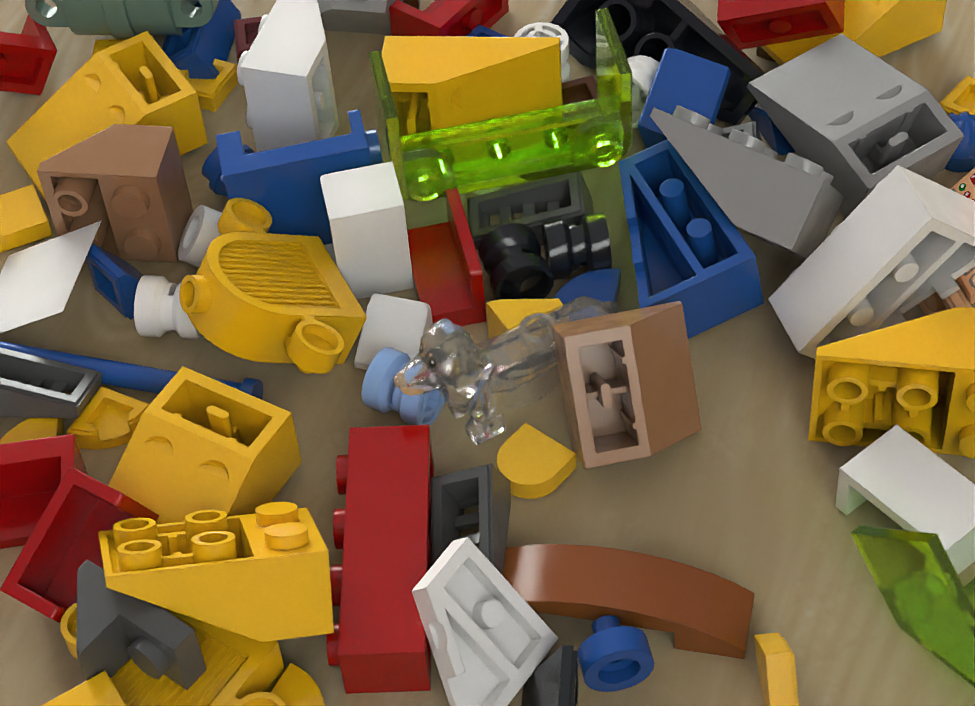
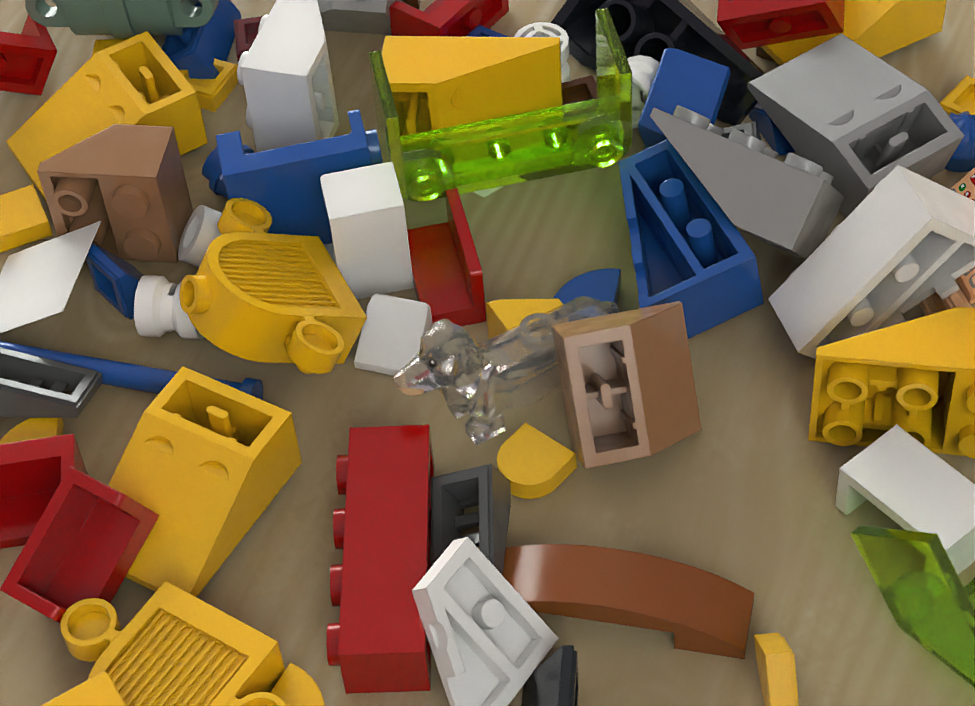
(107, 420): yellow tile -> none
(123, 627): dark grey slope -> none
(239, 572): yellow slope -> none
(383, 396): light blue wheel -> none
(515, 263): black wheel -> none
(561, 195): dark grey slope -> none
(576, 246): black wheel -> none
(614, 656): blue tile -> none

